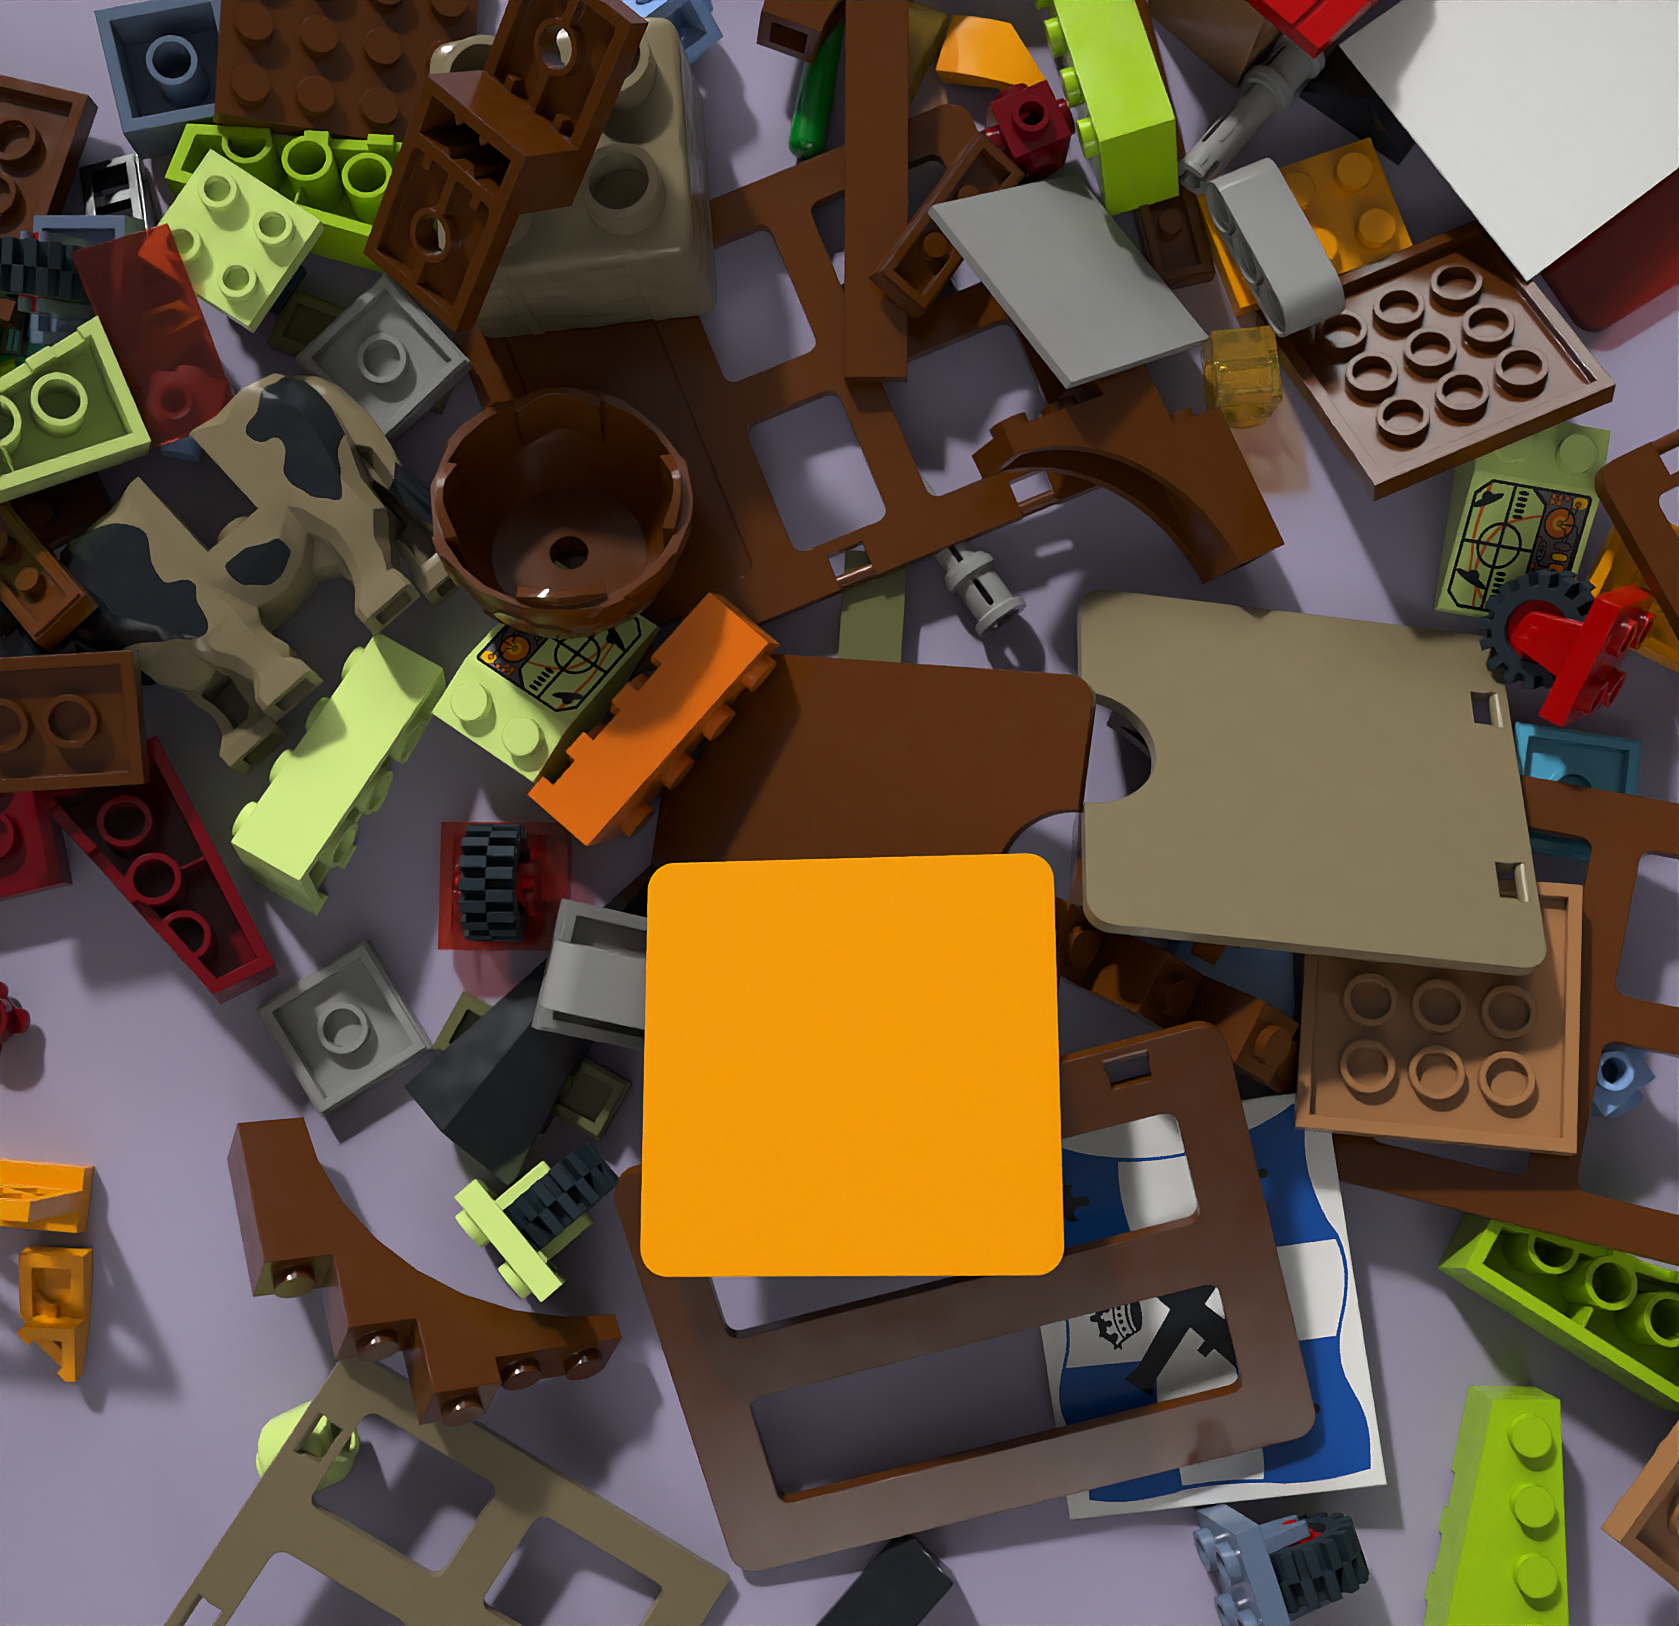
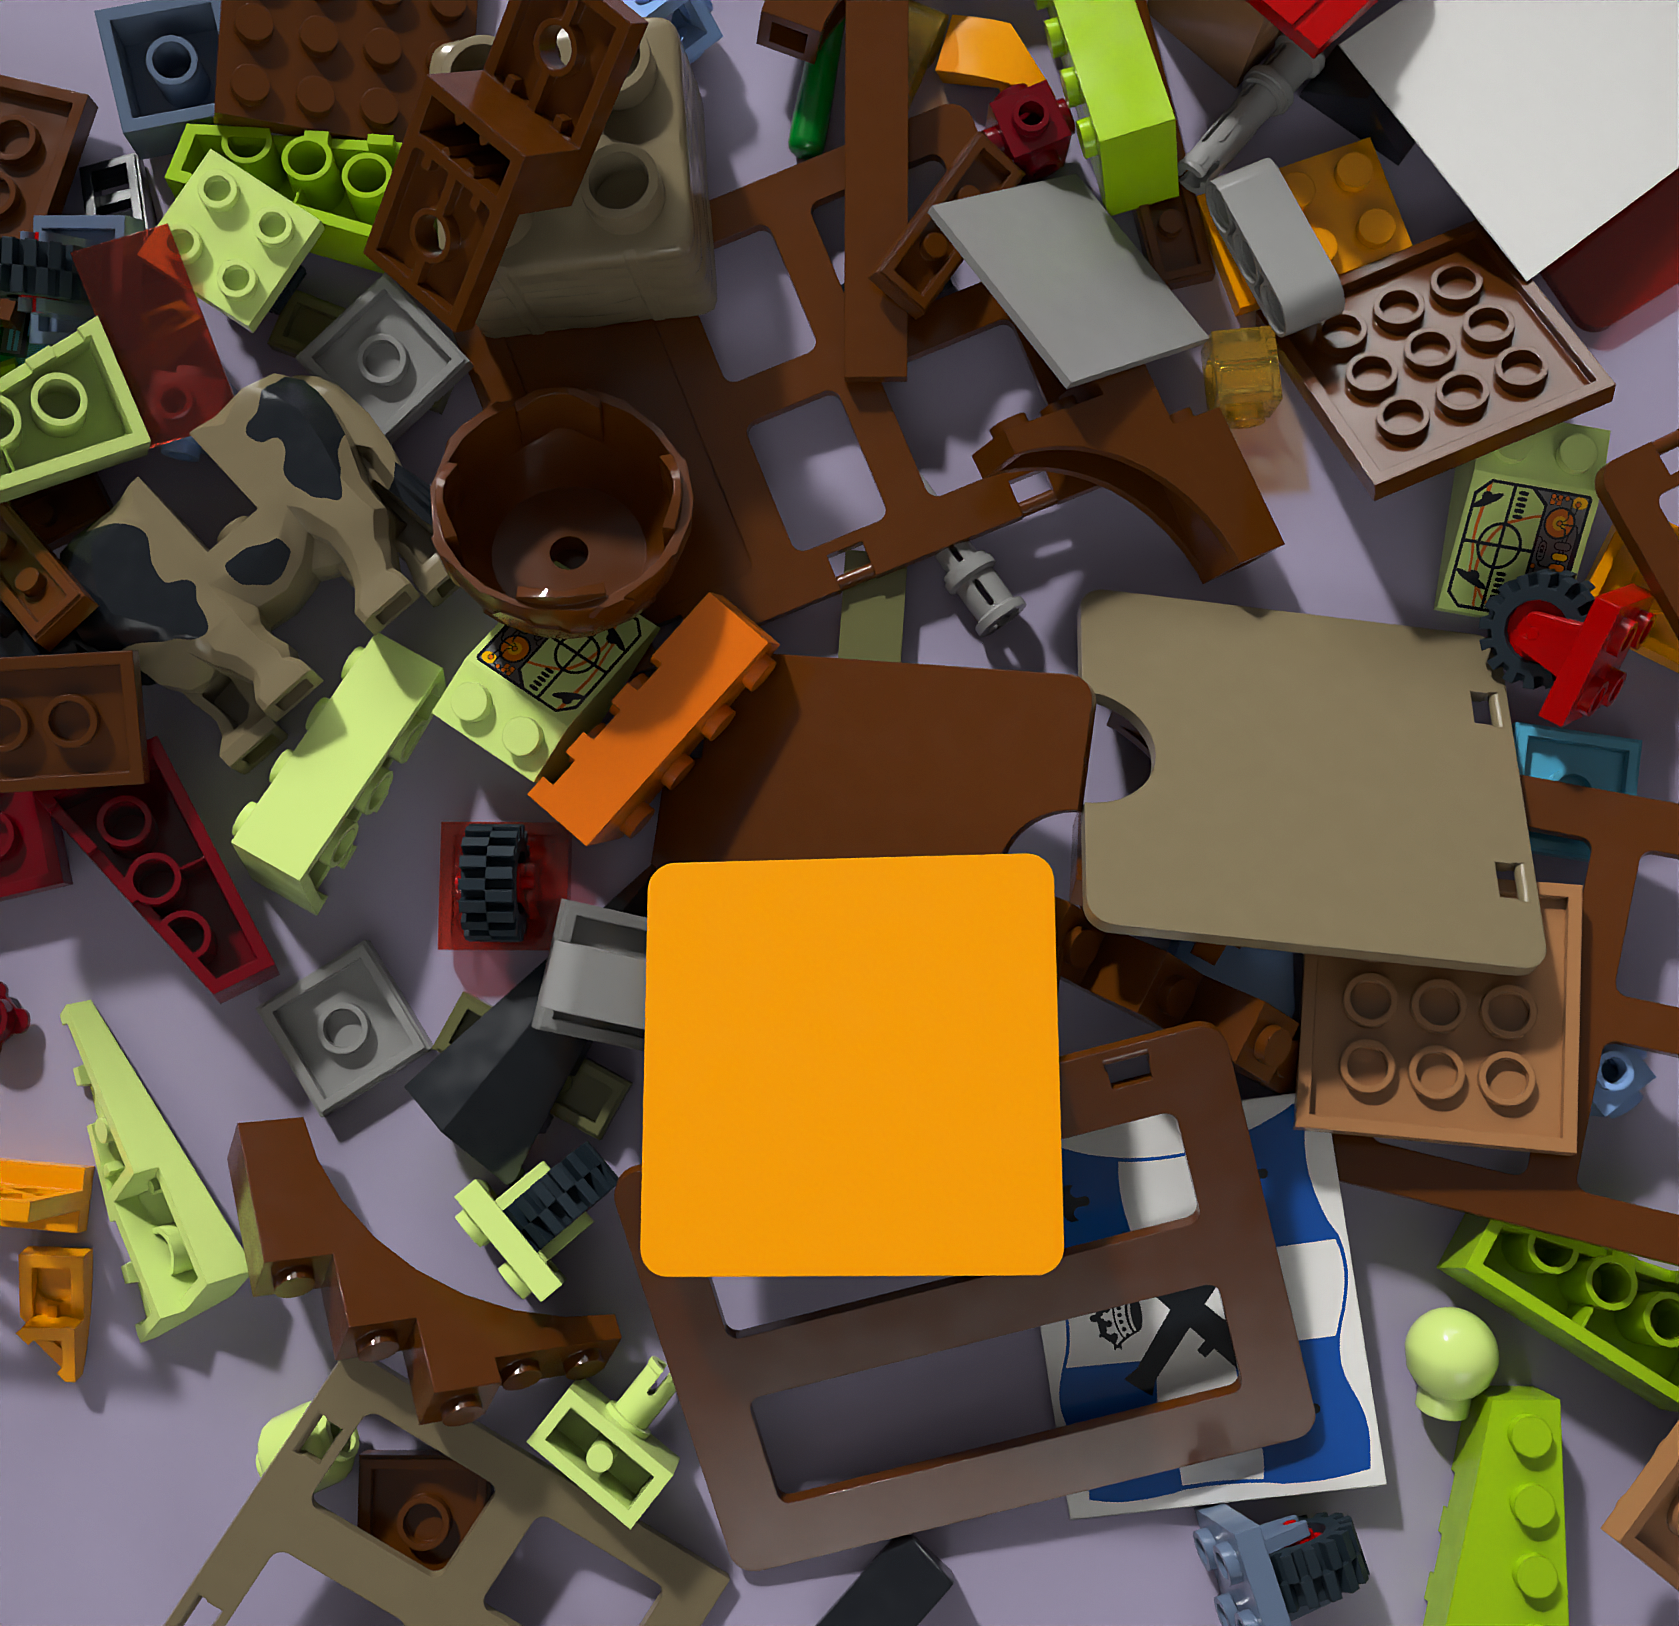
(165, 1215): none -> yellowish green wedge
(419, 1502): none -> reddish brown plate
(608, 1442): none -> yellowish green brick
(1450, 1360): none -> yellowish green piece

